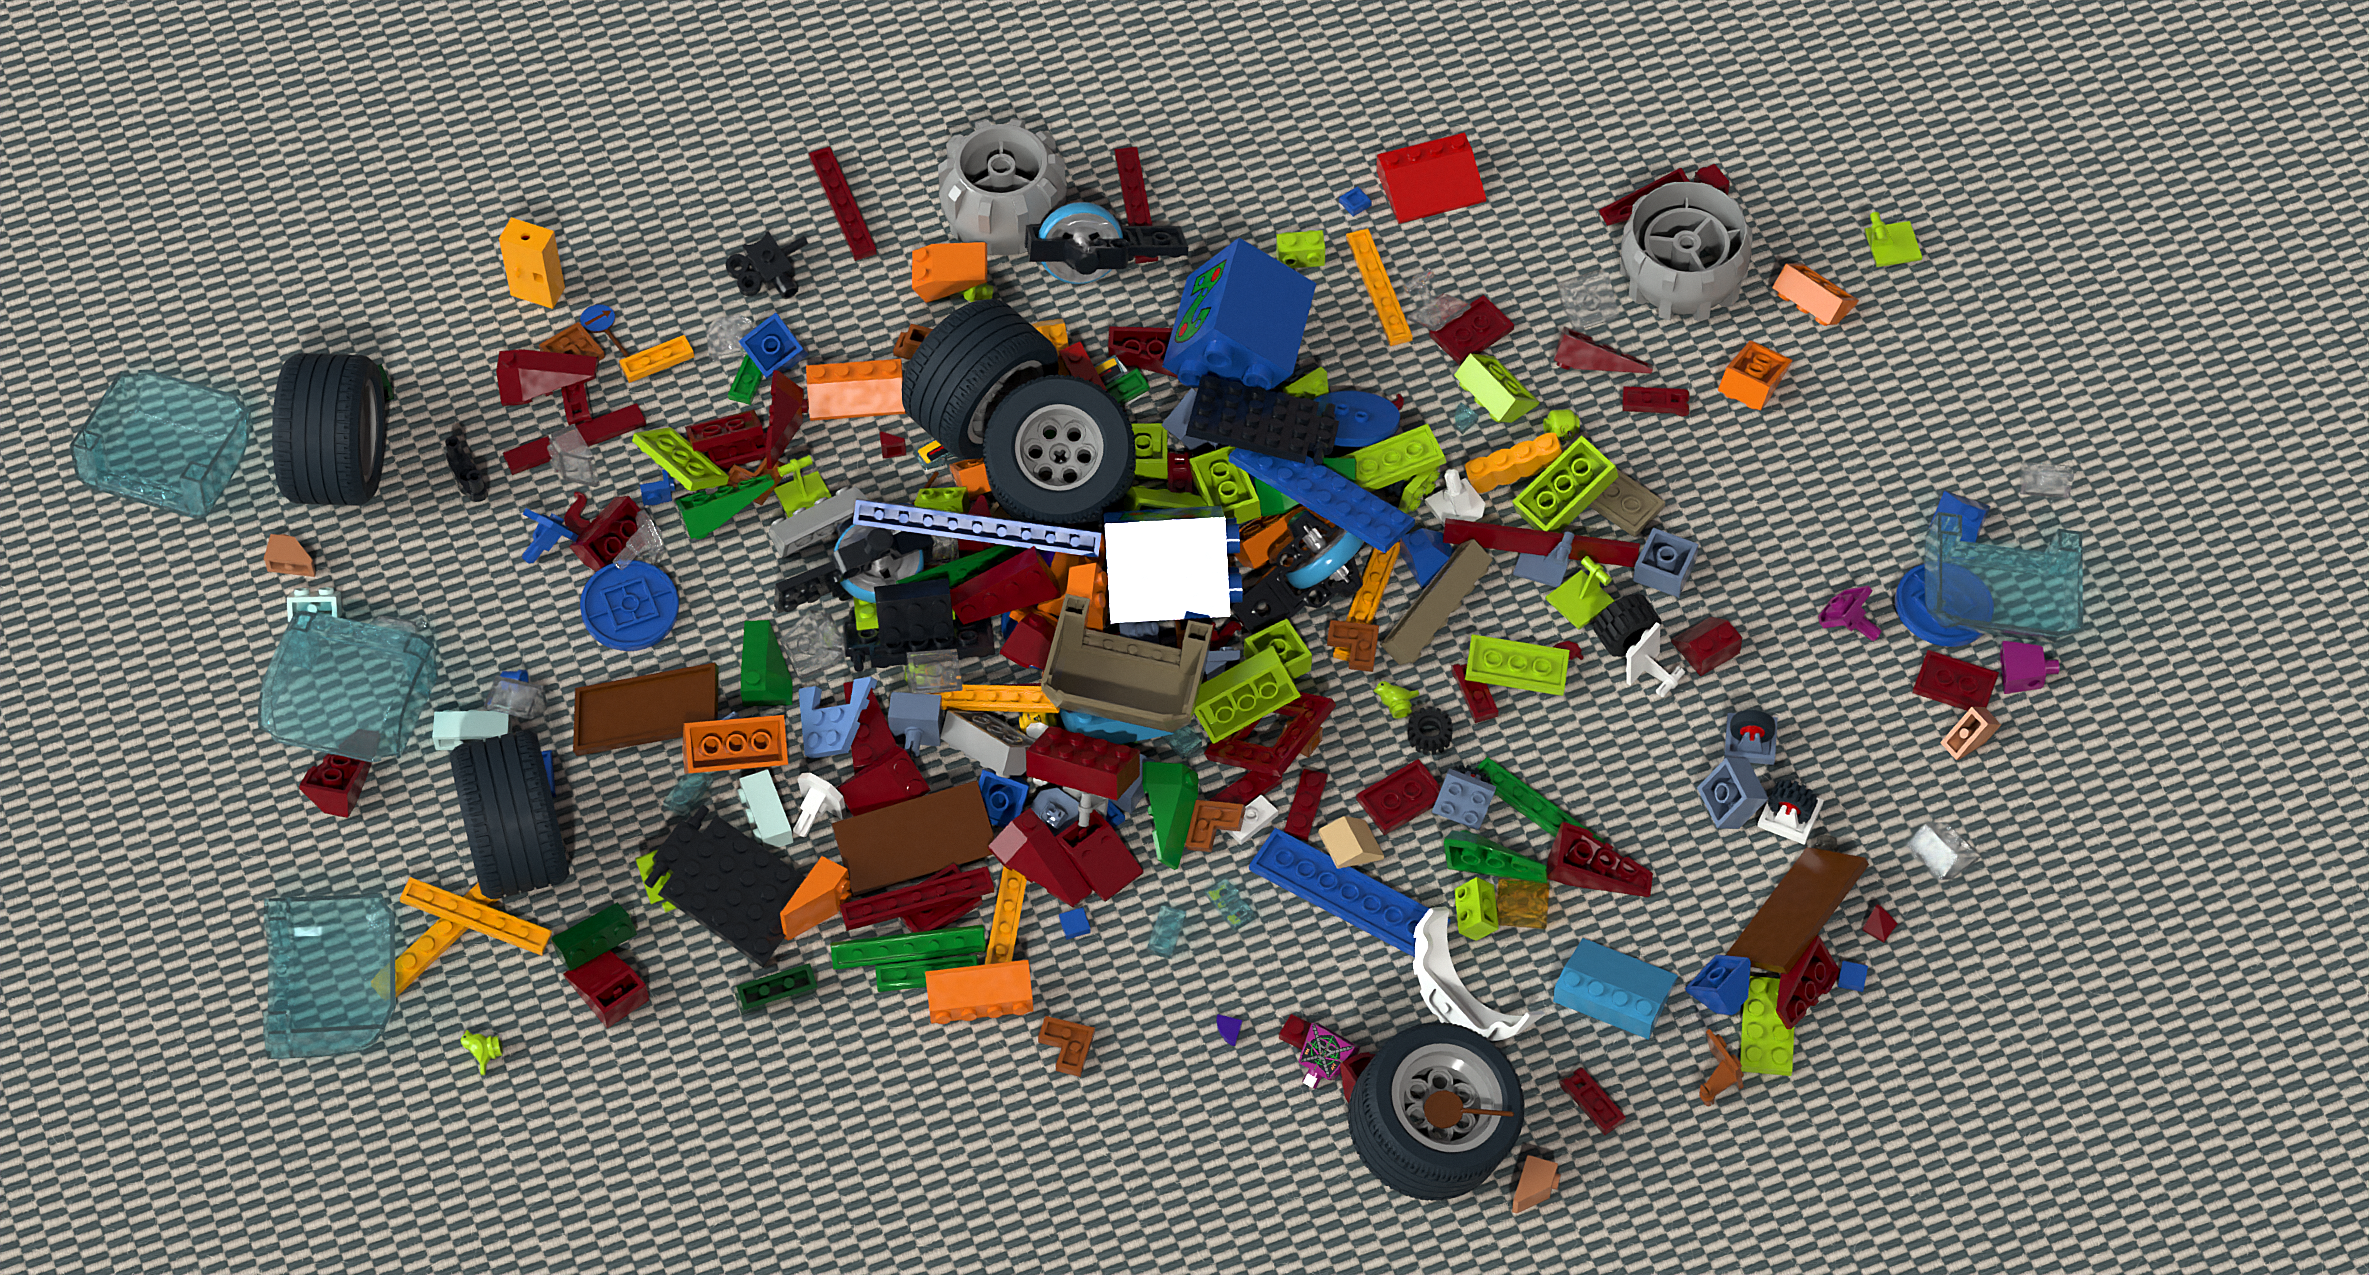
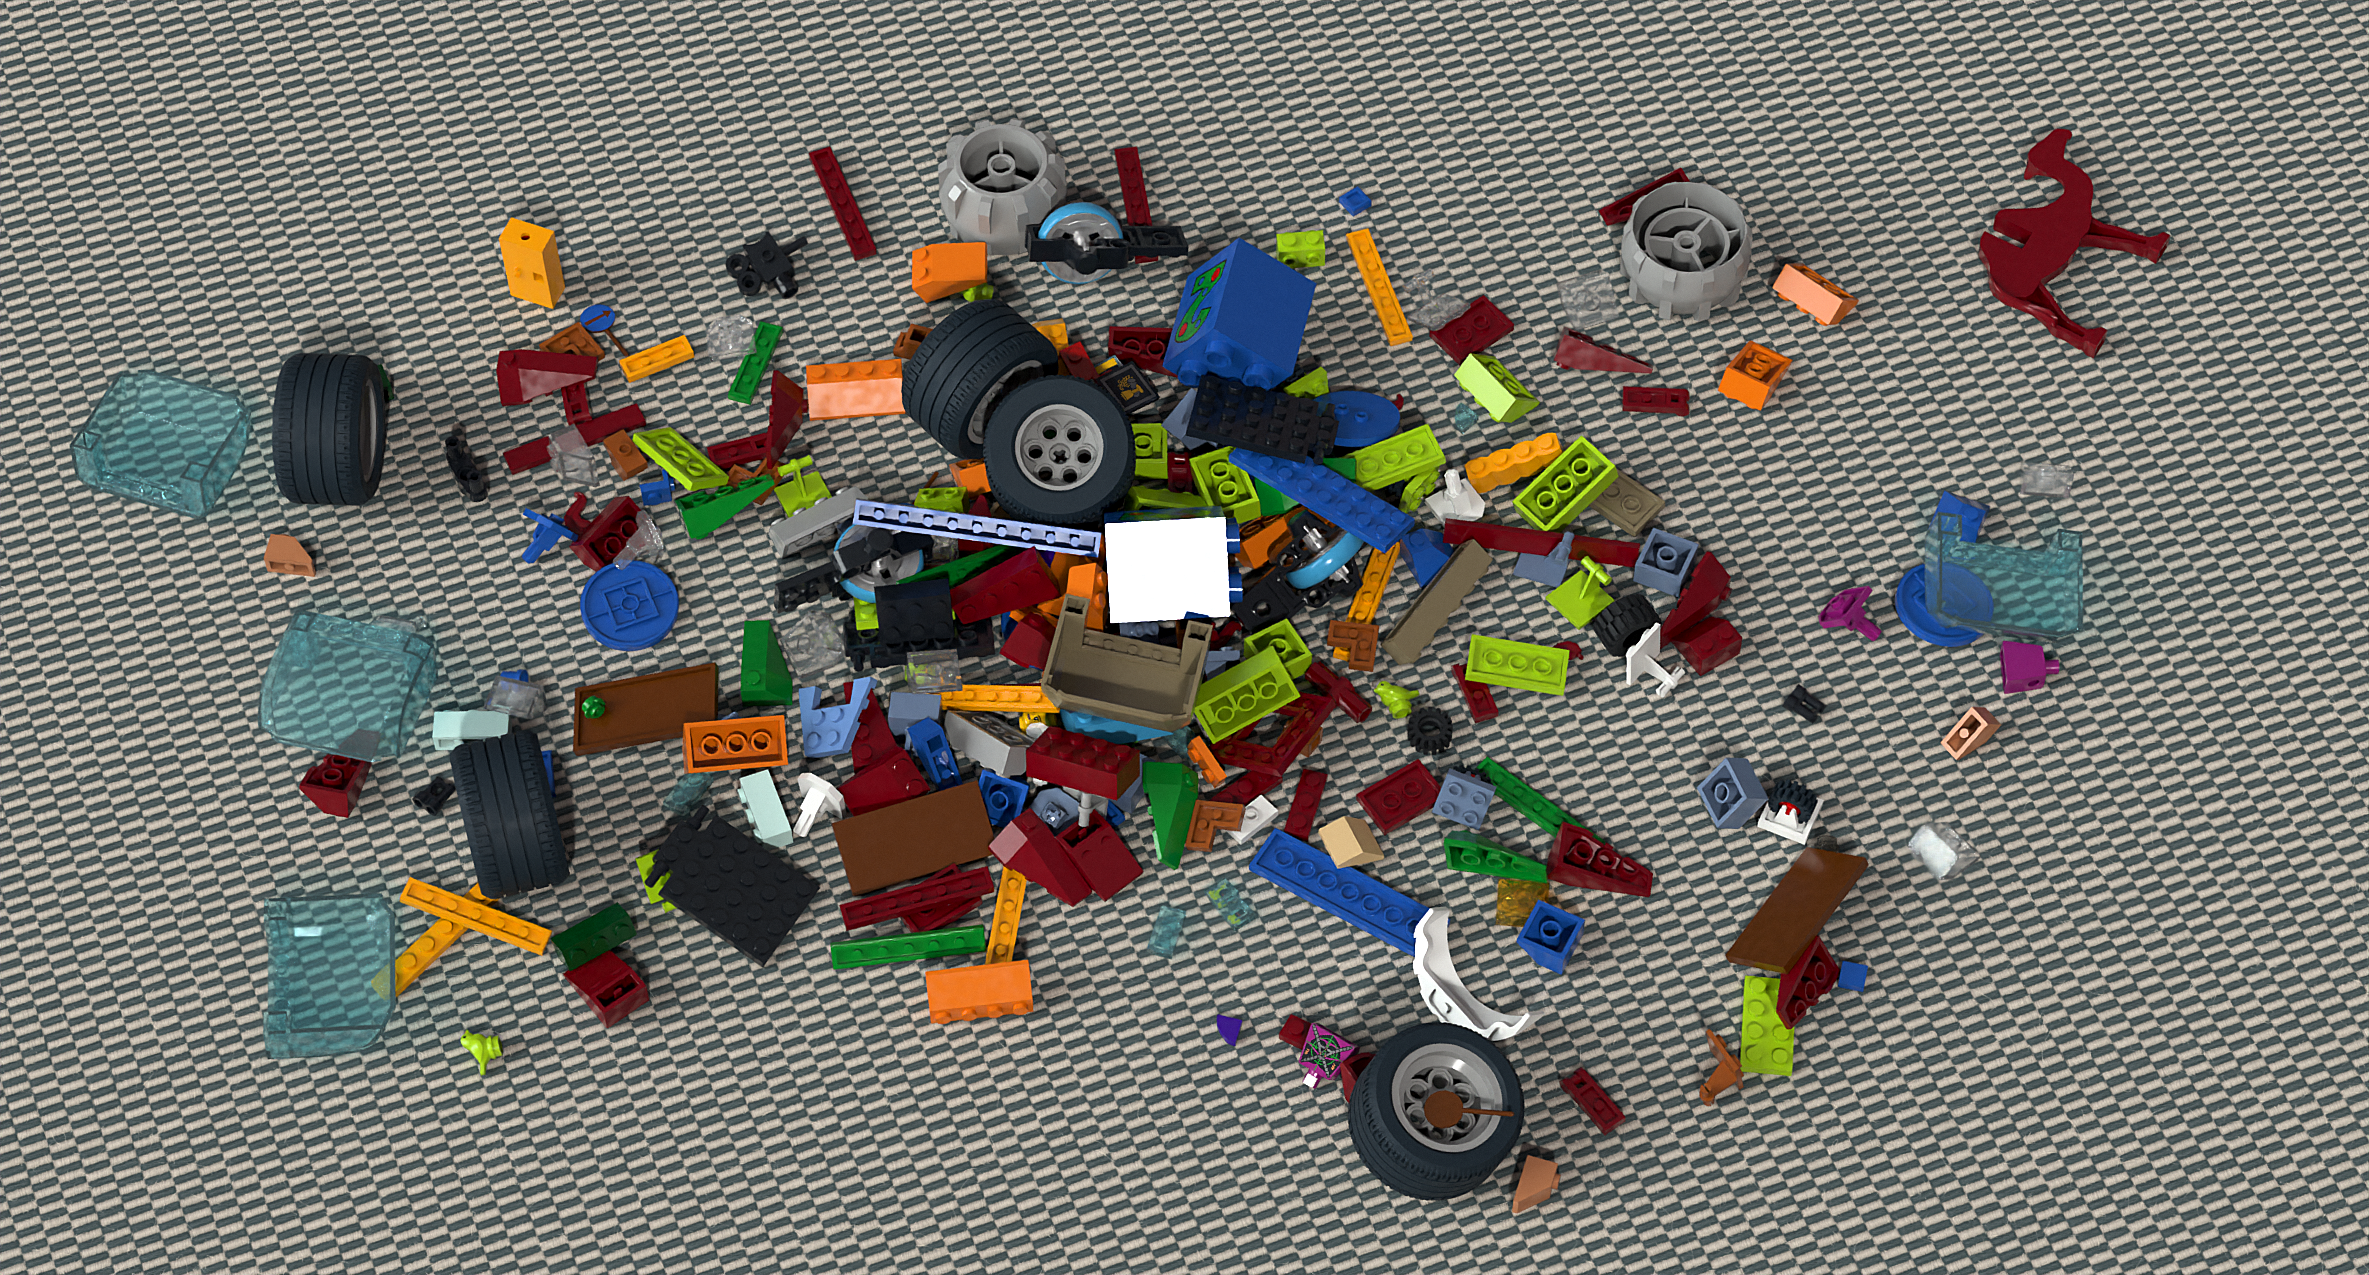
(324, 601): light aqua brick -> none
(431, 803): none -> black piece
(593, 707): none -> green plate
(624, 455): none -> dark orange brick
(724, 431): dark red plate -> none
(773, 346): blue slope -> none
(775, 989): dark green brick -> none
(816, 898): orange slope -> none
(892, 445): dark red slope -> none
(912, 974): green tile -> none
(932, 455): slope -> none
(935, 754): none -> blue slope
(1072, 1039): dark orange plate -> none
(1074, 923): blue tile -> none
(1128, 387): none -> black flag
(1210, 768): none -> orange plate
(1340, 690): none -> dark red piece
(1430, 178): red slope -> none
(1476, 909): lime brick -> none
(1551, 936): none -> blue slope
(1563, 423): lime head -> none
(1614, 988): dark azure slope -> none
(1705, 593): none -> dark red wedge
(1712, 176): dark red brick -> none
(1722, 984): blue slope -> none
(1751, 736): plate -> none
(1796, 699): none -> black piece
(1880, 924): dark red slope -> none
(1892, 242): lime plate -> none
(1955, 681): dark red tile -> none
(2051, 241): none -> dark red animal

